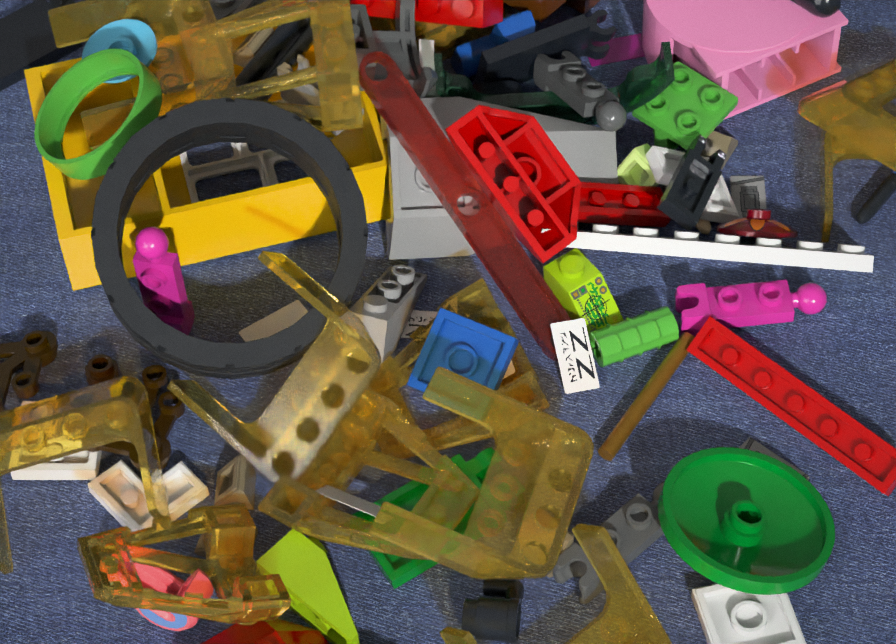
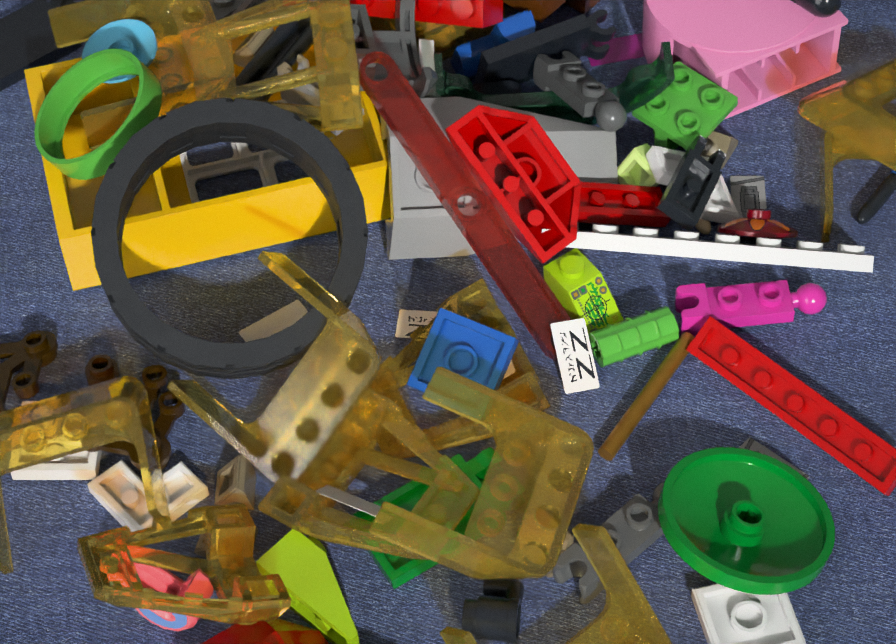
(162, 280): dark pink plate -> none
(388, 306): light grey slope -> none

